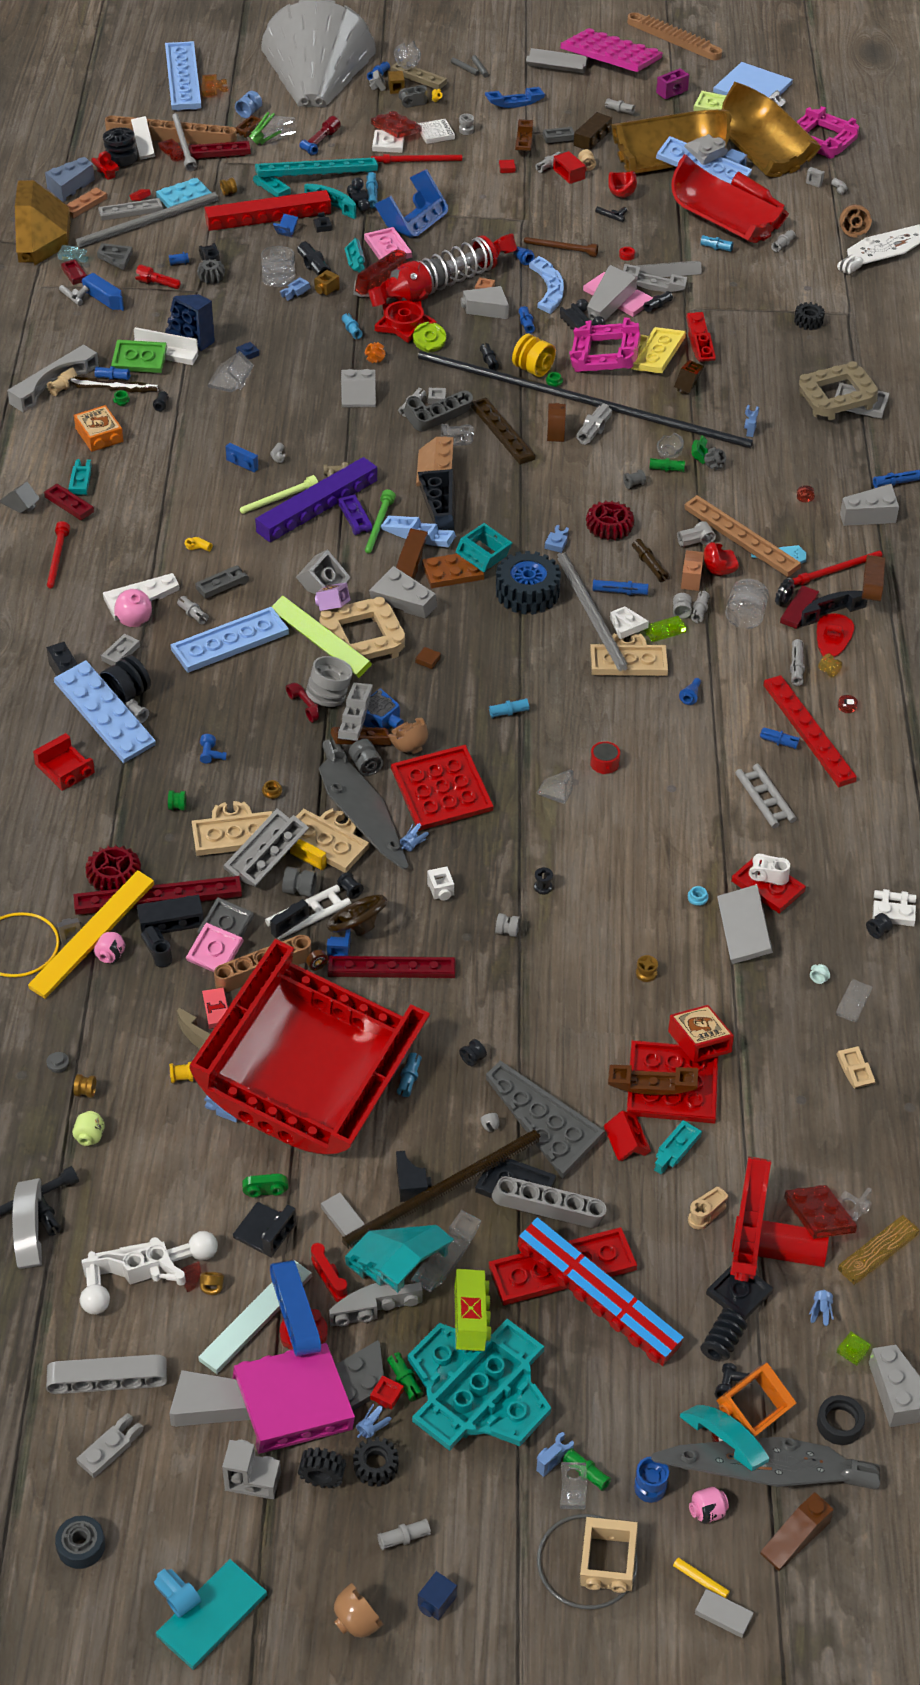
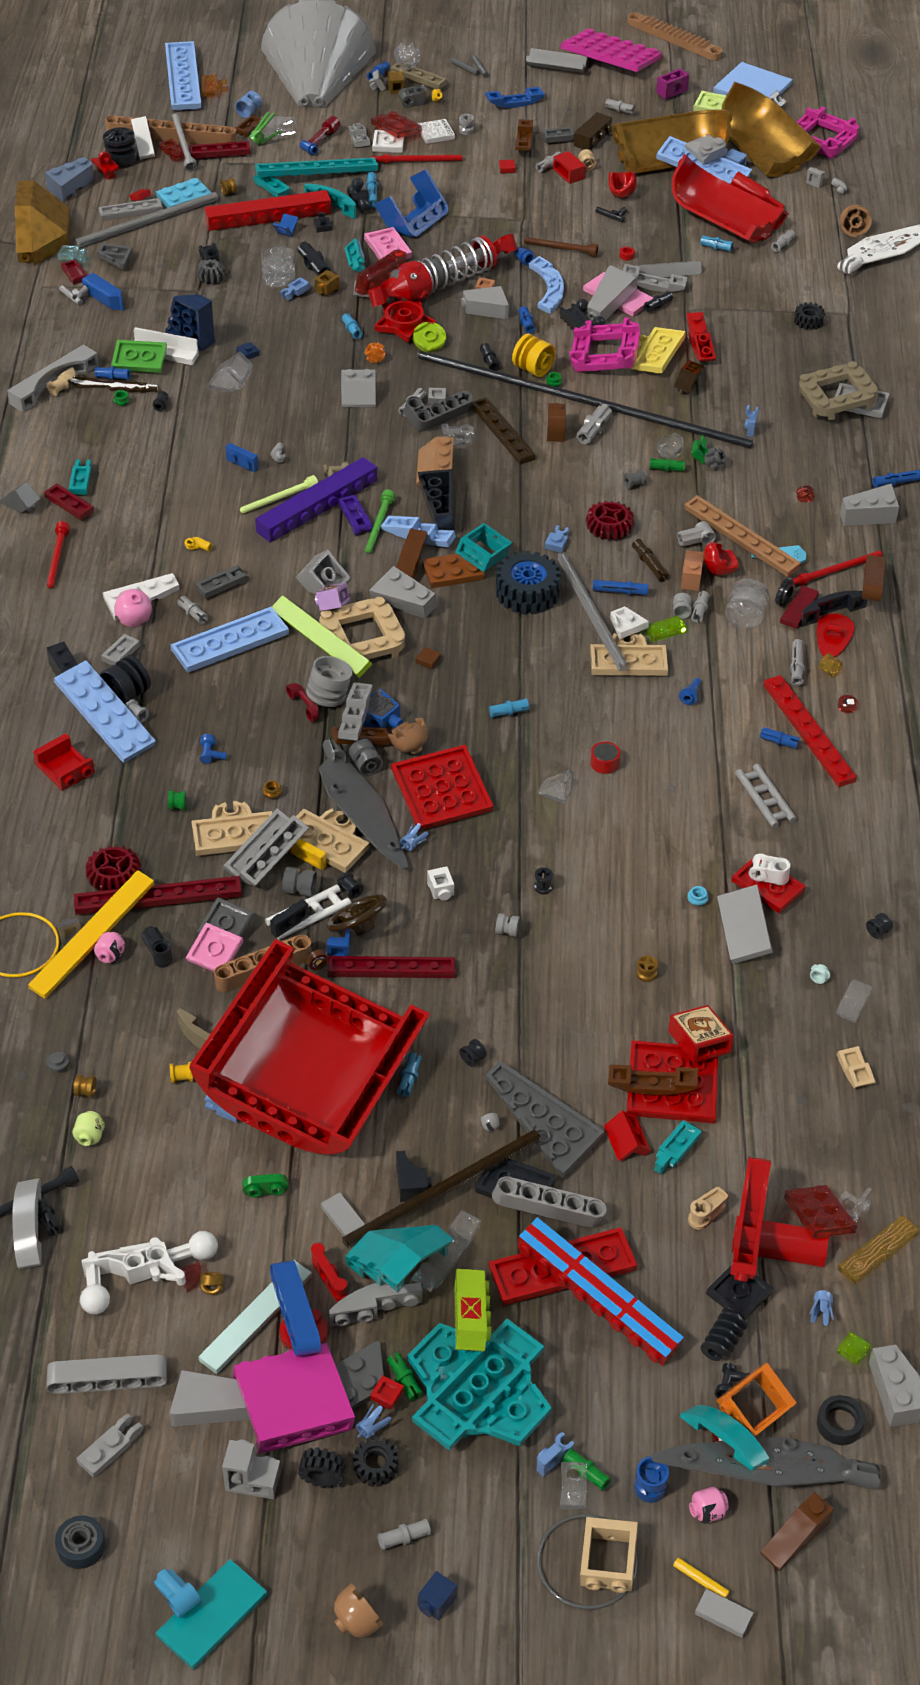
(86, 202): nougat plate -> none
(98, 428): brick -> none
(147, 275): red piece -> none
(171, 914): black brick -> none
(179, 258): blue pin -> none
(215, 1005): coral tile -> none
(266, 1228): black bracket -> none
(358, 135): none -> light grey slope
(898, 913): white plate -> none

